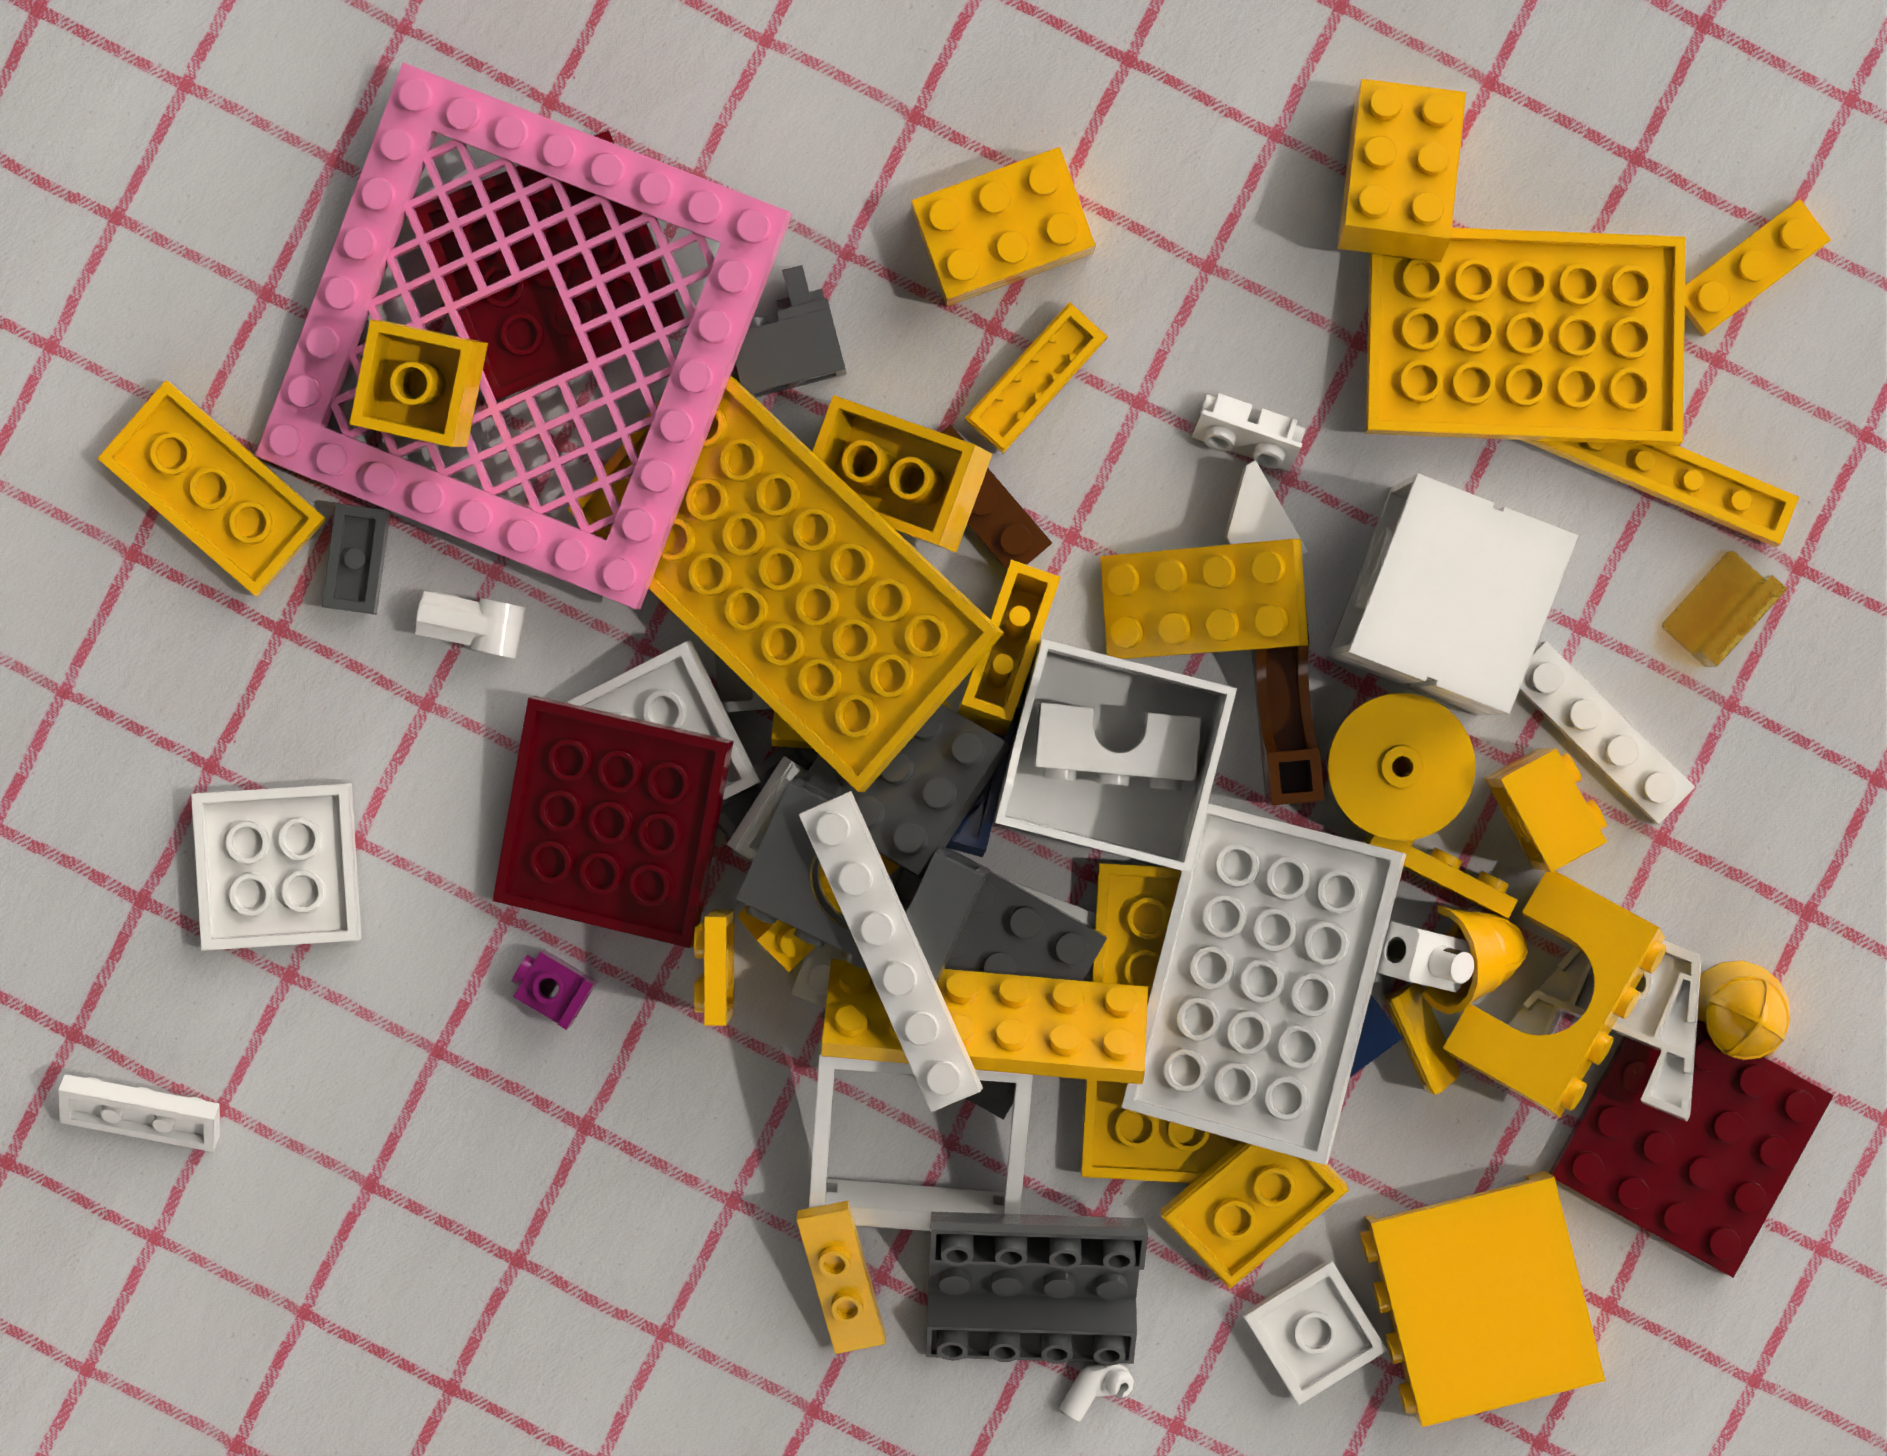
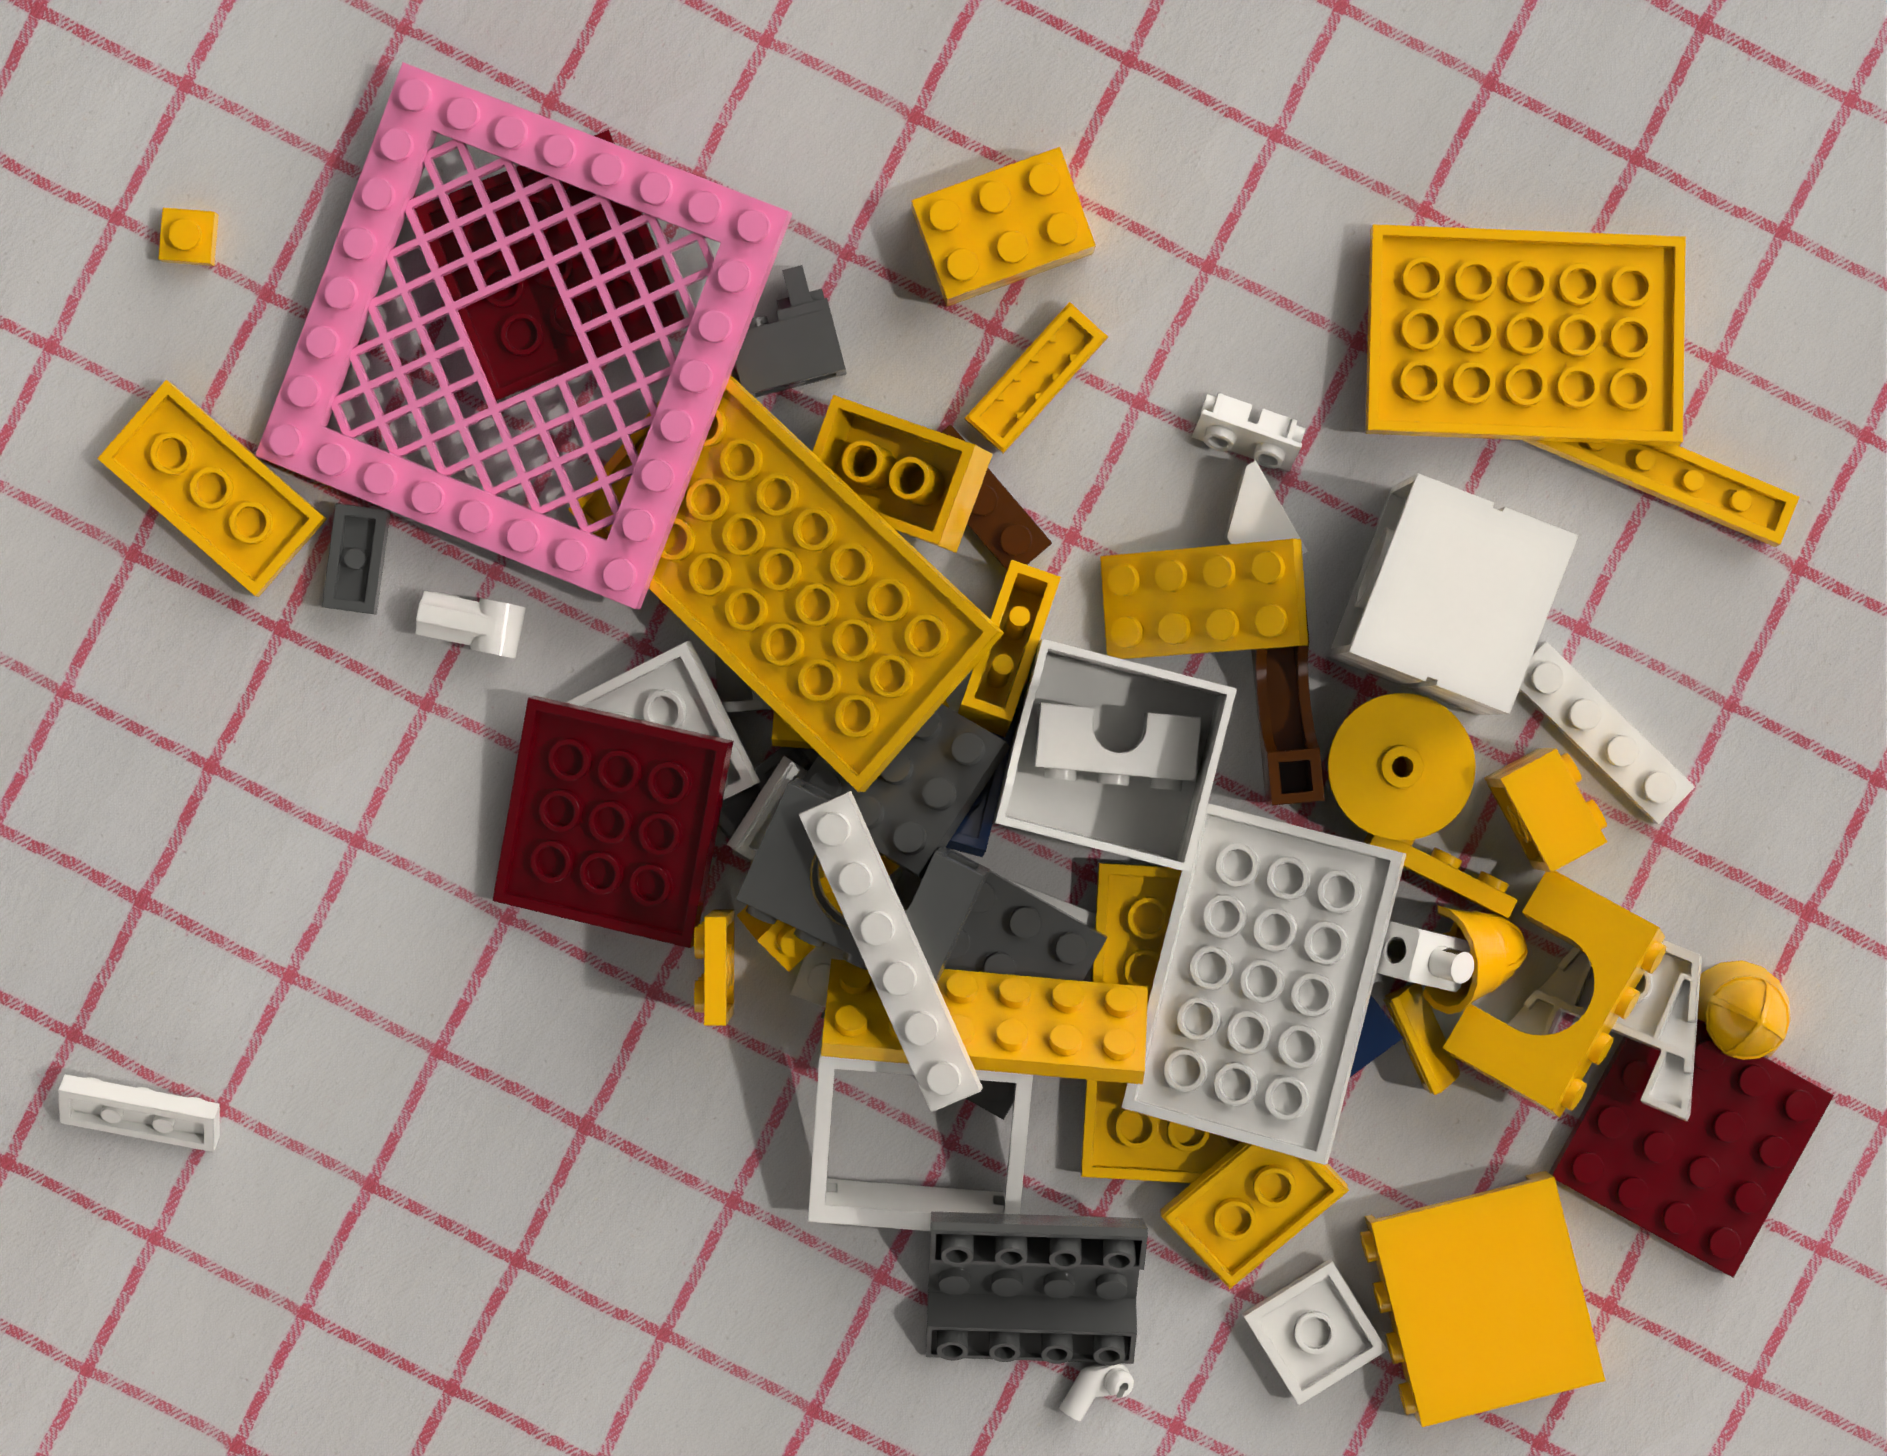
(188, 236): none -> yellow plate
(276, 866): white plate -> none
(418, 383): yellow brick -> none
(572, 983): magenta brick -> none
(841, 1277): yellow plate -> none
(1402, 170): yellow brick -> none
(1722, 609): clear yellow panel -> none
(1753, 266): yellow plate -> none

